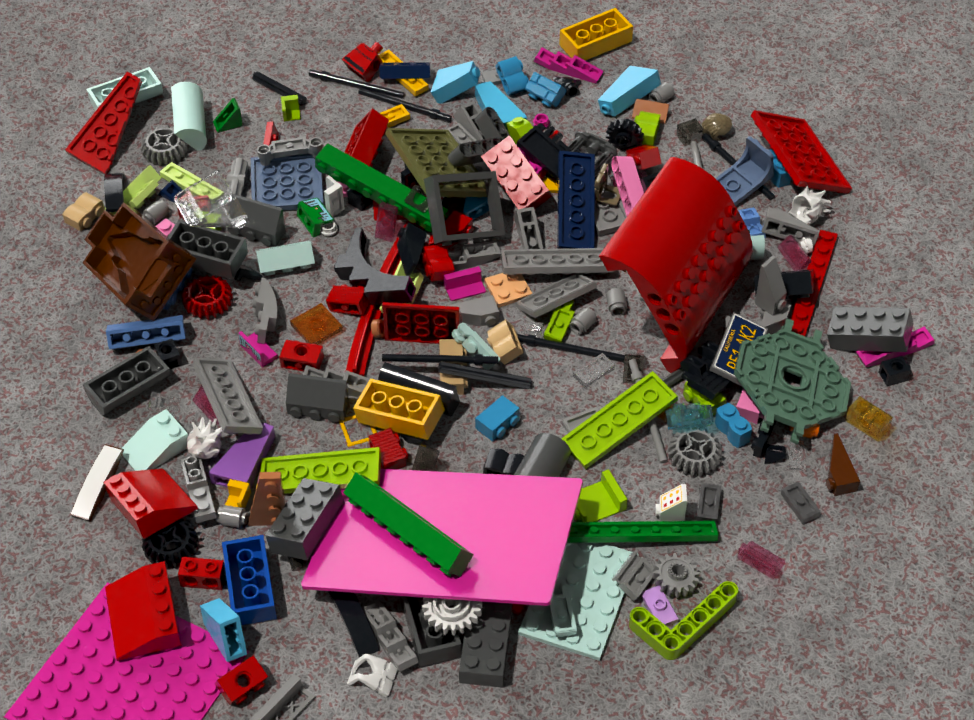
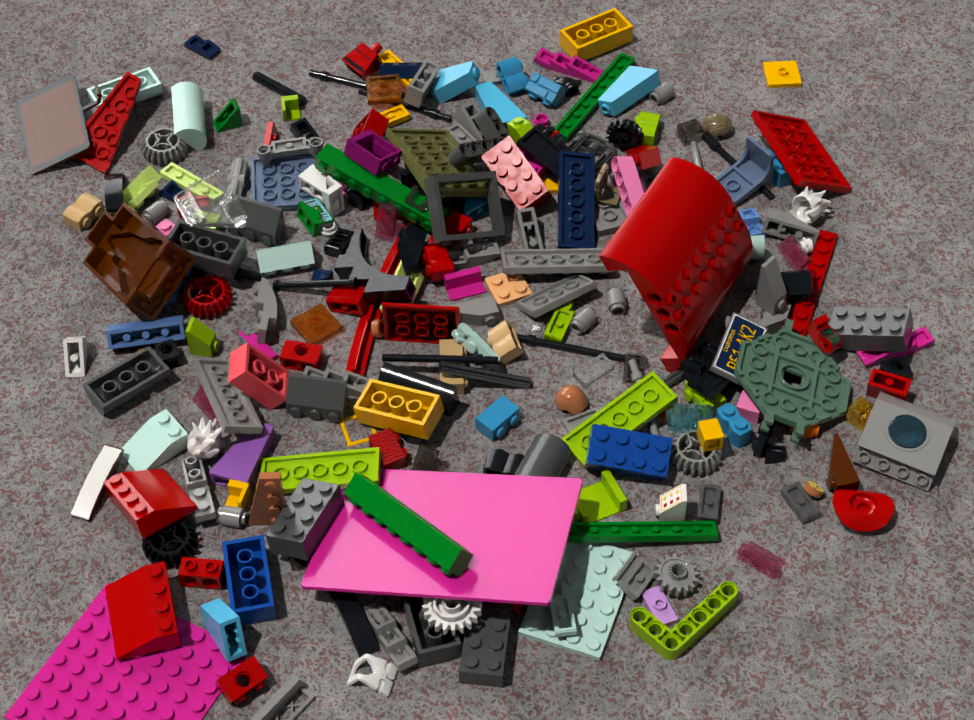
(54, 124): none -> piece
(75, 356): none -> white slope
(201, 339): none -> lime slope
(203, 48): none -> dark blue slope
(258, 376): none -> coral brick
(300, 124): none -> black slope
(313, 182): none -> white slope
(321, 274): none -> dark blue slope
(330, 247): none -> black slope
(353, 282): none -> black bar
(356, 150): none -> magenta window
(383, 89): none -> clear orange plate
(421, 83): none -> light grey slope
(571, 399): none -> nougat hair
(589, 100): none -> green plate
(628, 452): none -> blue brick
(652, 107): nougat slope -> none
(710, 435): none -> yellow panel
(782, 74): none -> yellow plate
(813, 489): none -> nougat tile
(824, 335): none -> red leg
(863, 509): none -> red hat
(889, 384): none -> red brick
(903, 441): none -> light grey panel

